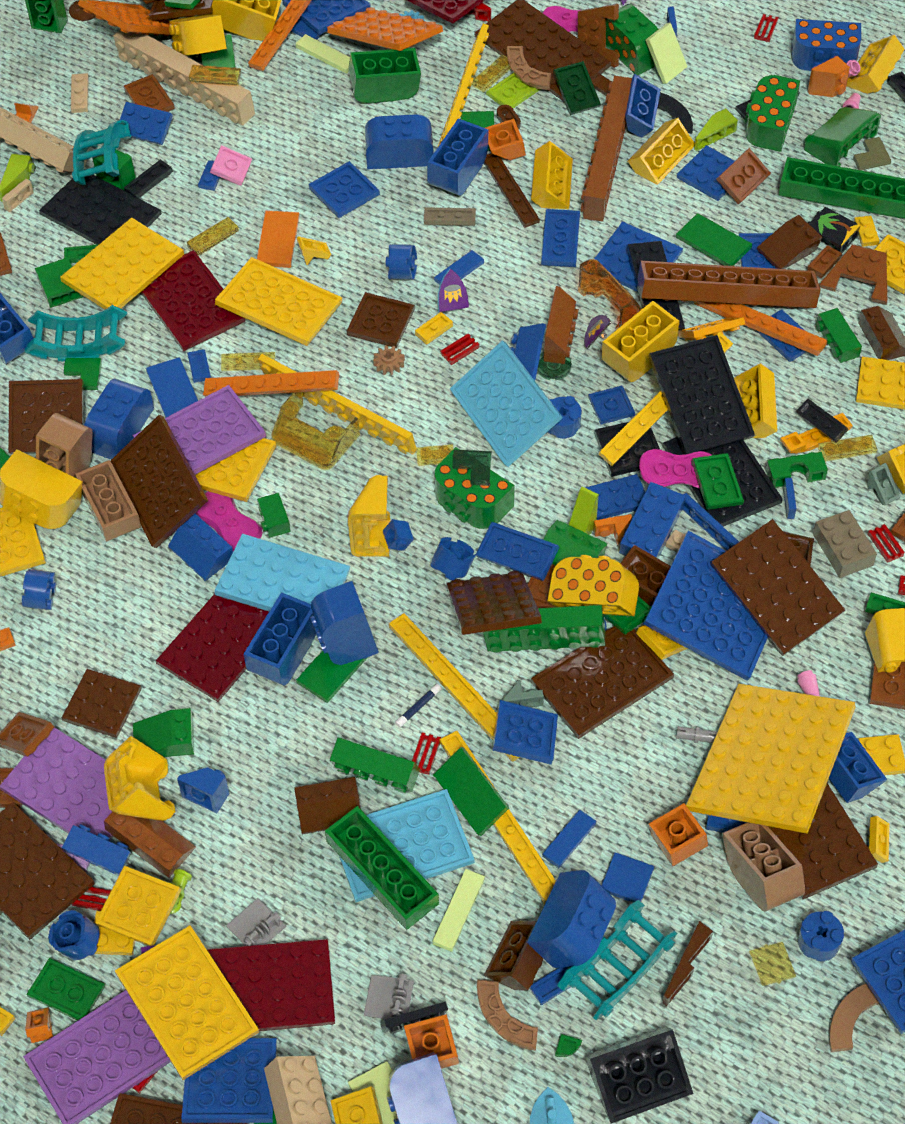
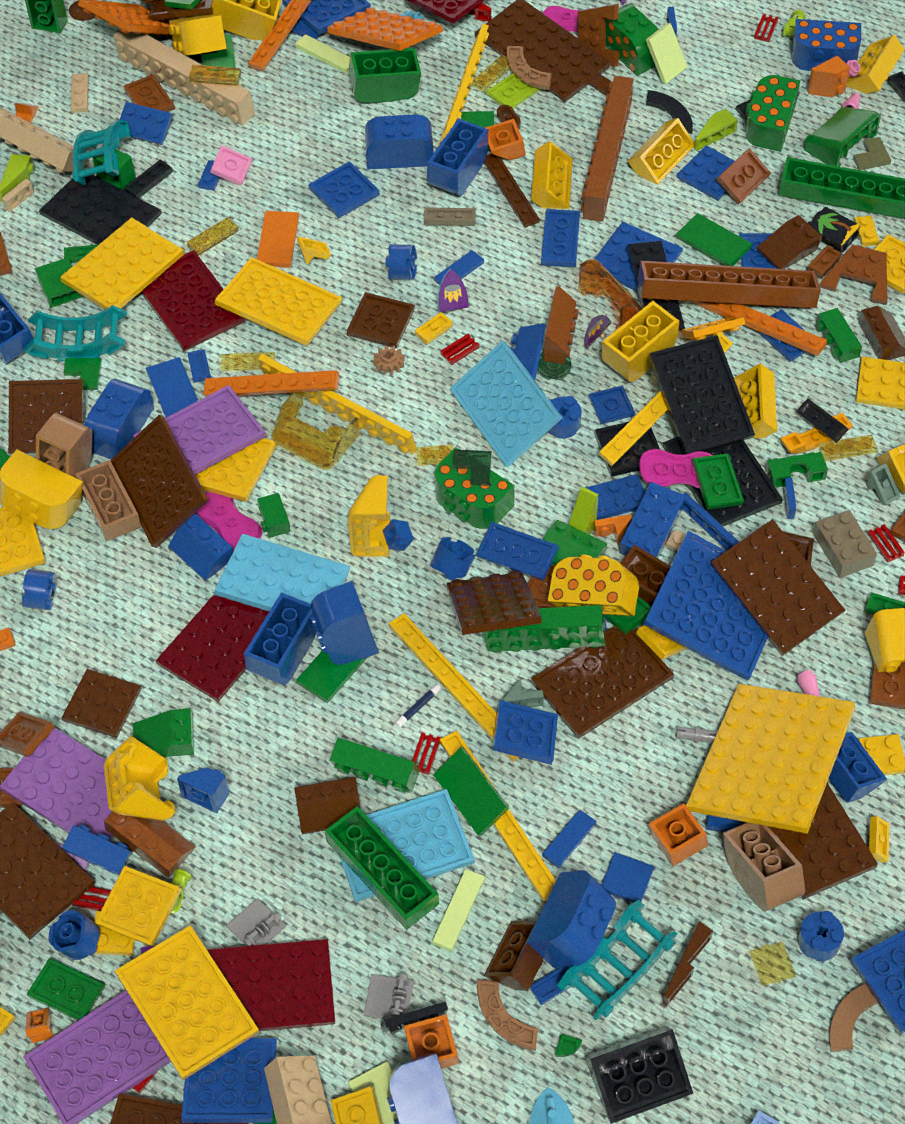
(576, 88): dark green tile -> none
(642, 106): blue slope -> none
(789, 26): none -> lime connector

